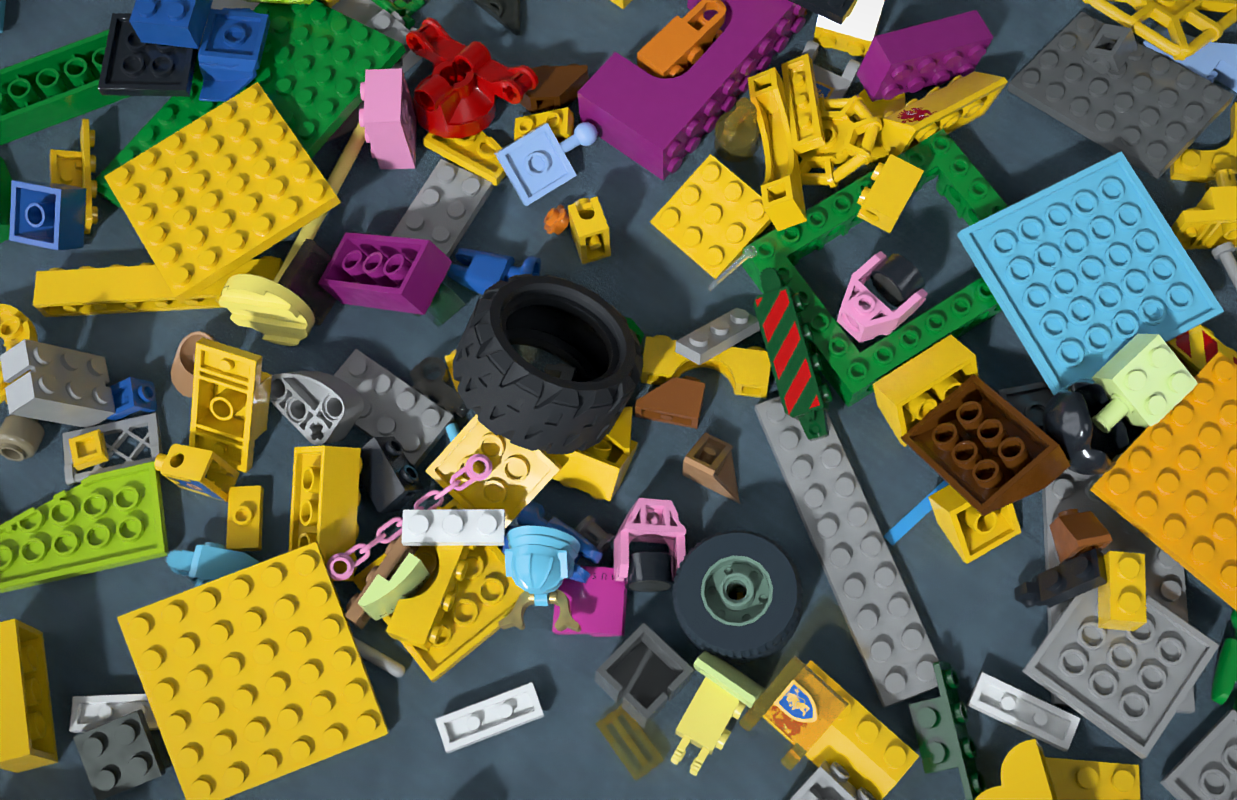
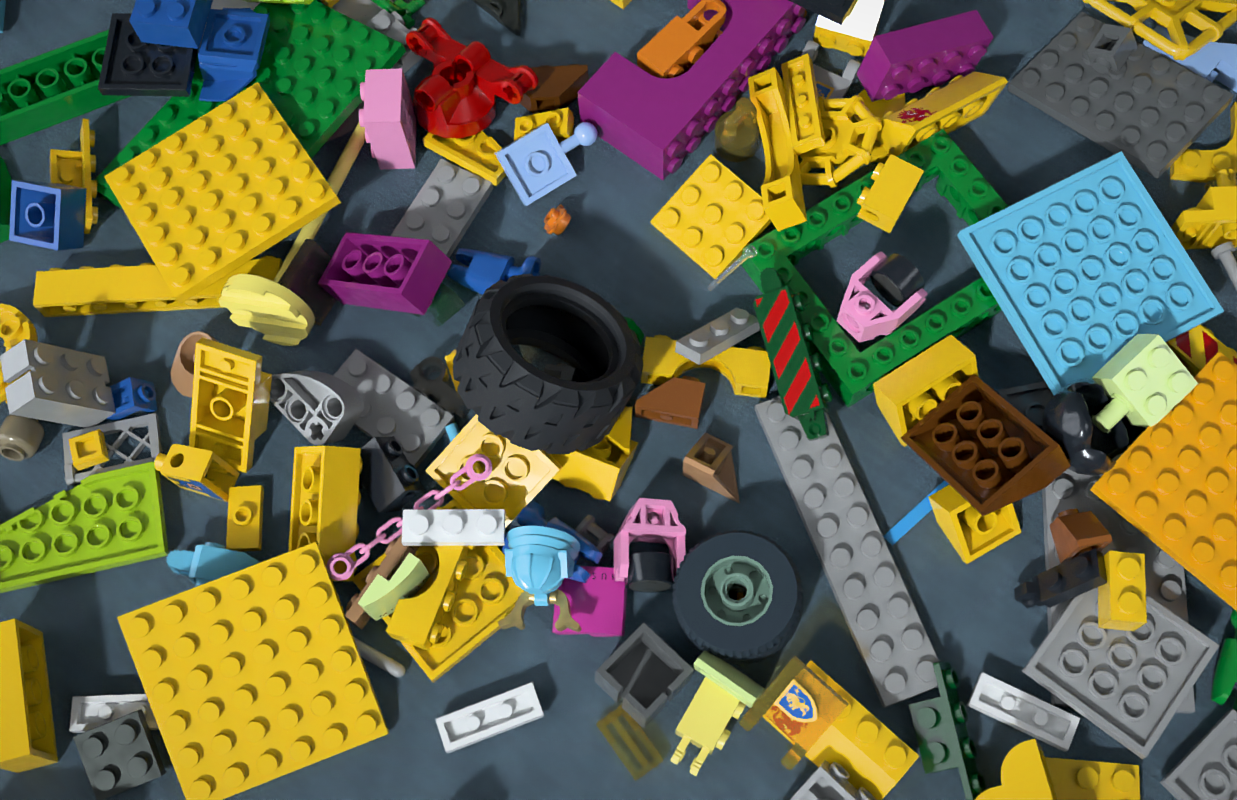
(590, 223): yellow brick -> none

